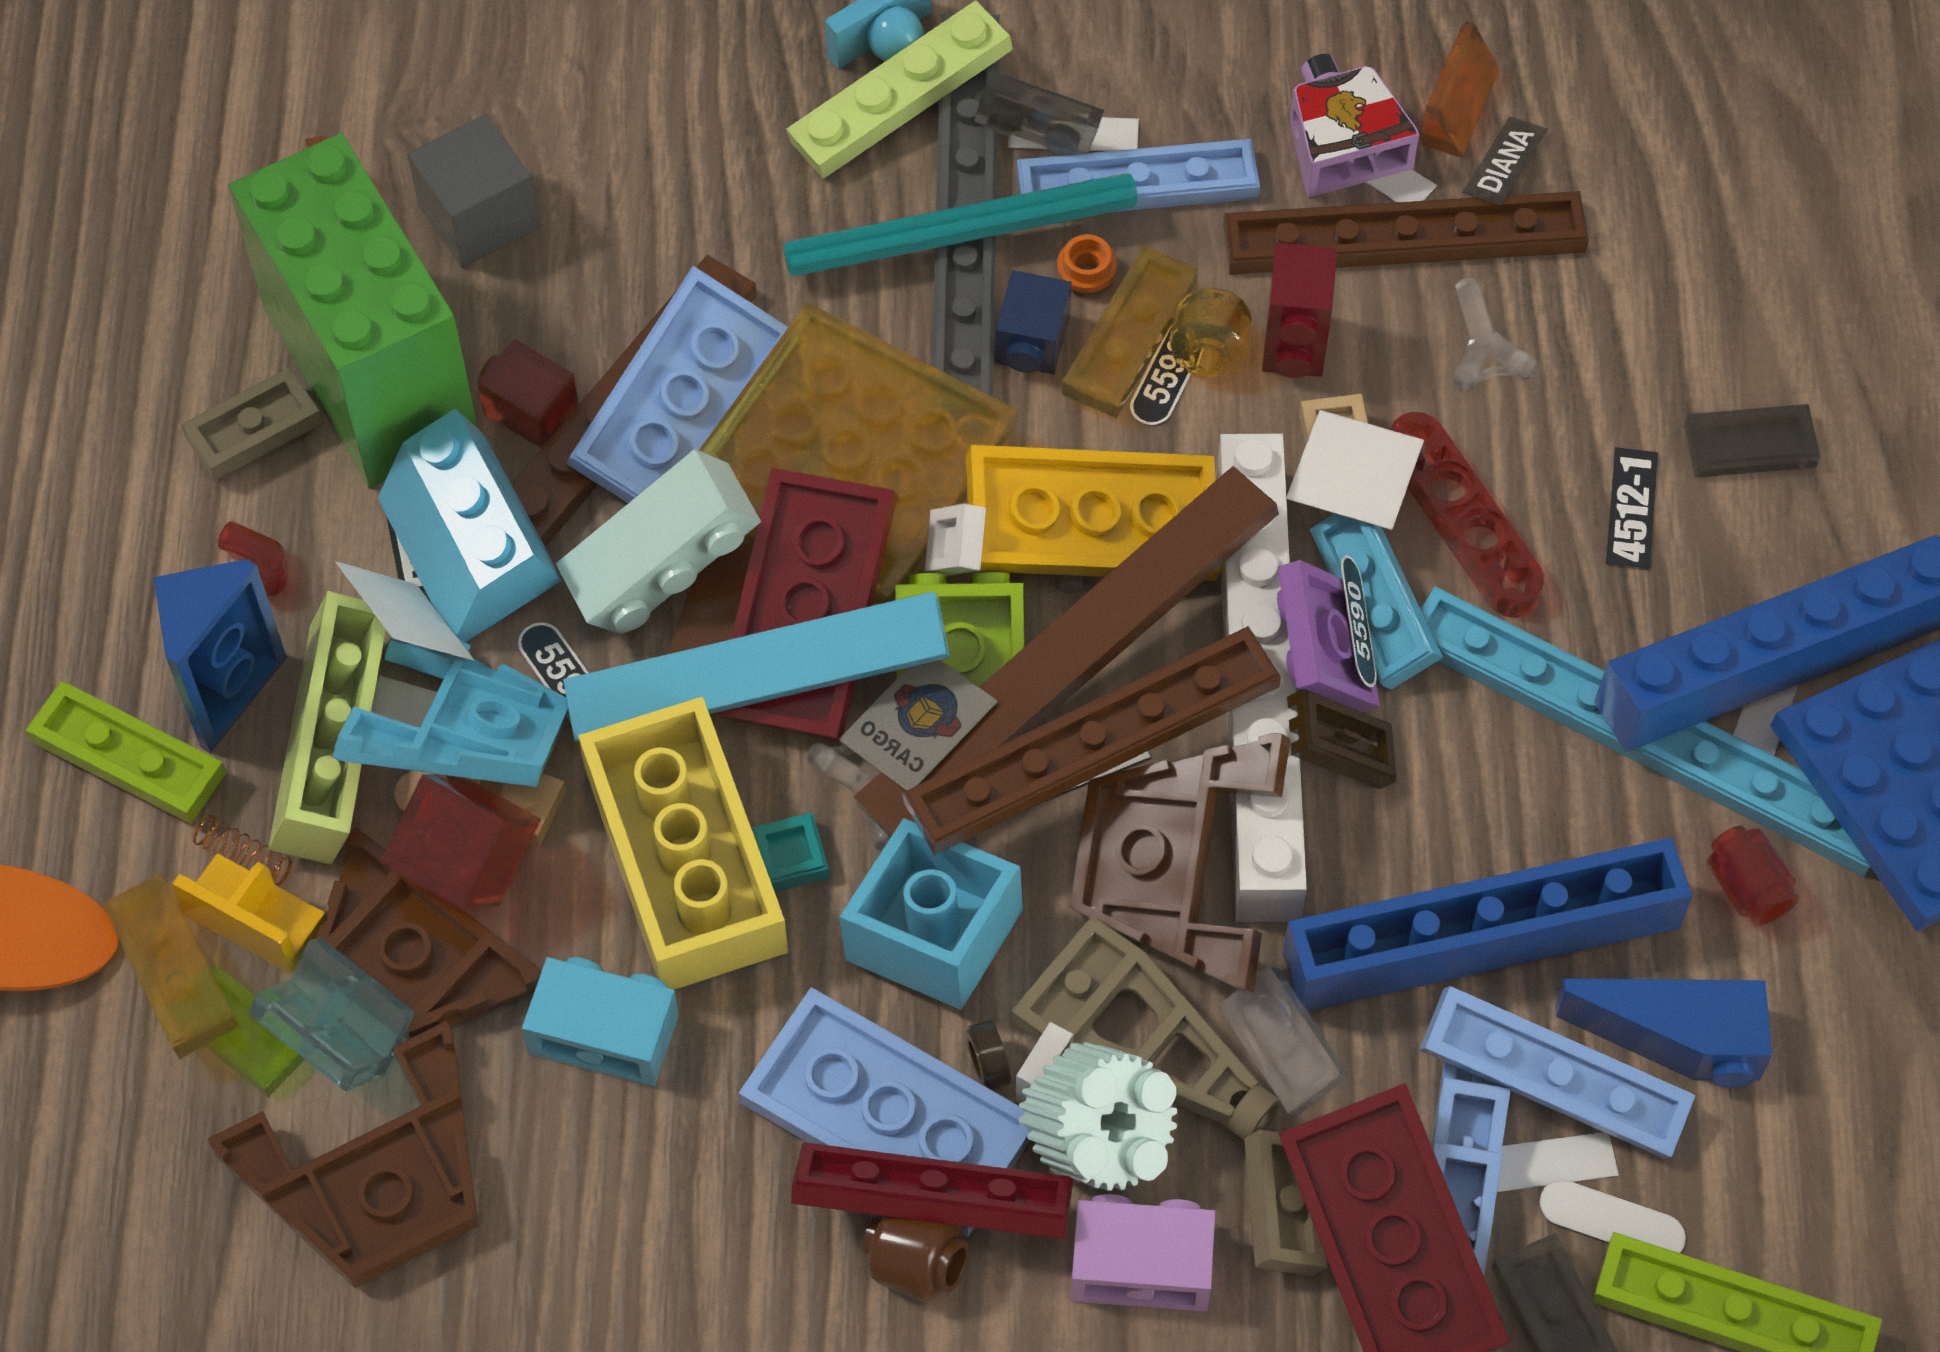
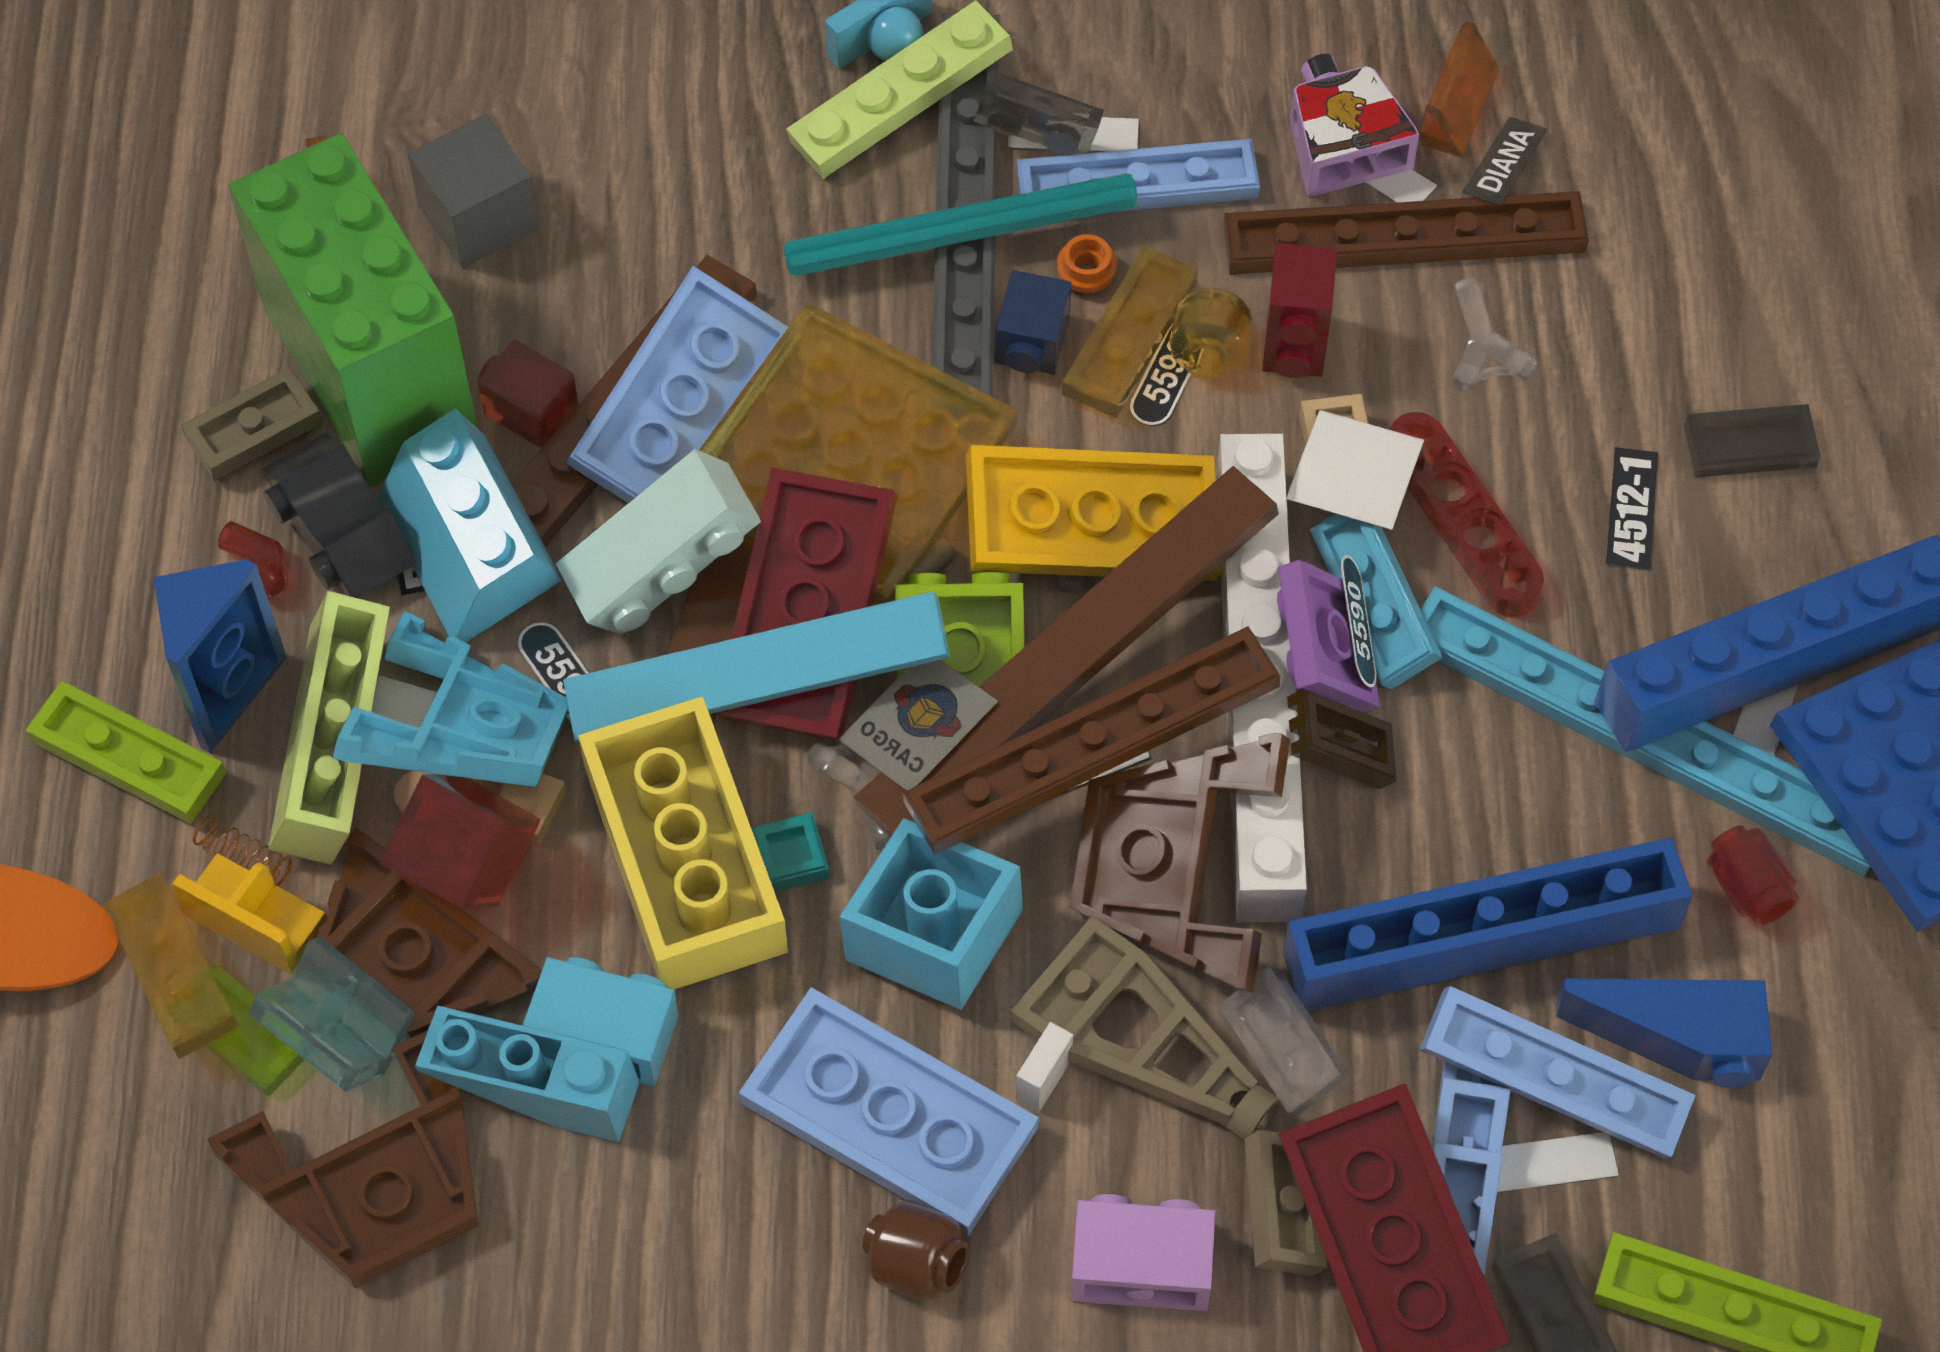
(337, 516): none -> black brick
(404, 611): white sticker -> none
(533, 1071): none -> medium azure slope
(932, 1190): dark red tile -> none
(955, 539): white tile -> none
(988, 1055): dark brown tile -> none
(1101, 1116): light aqua brick -> none
(1602, 1214): white sticker -> none

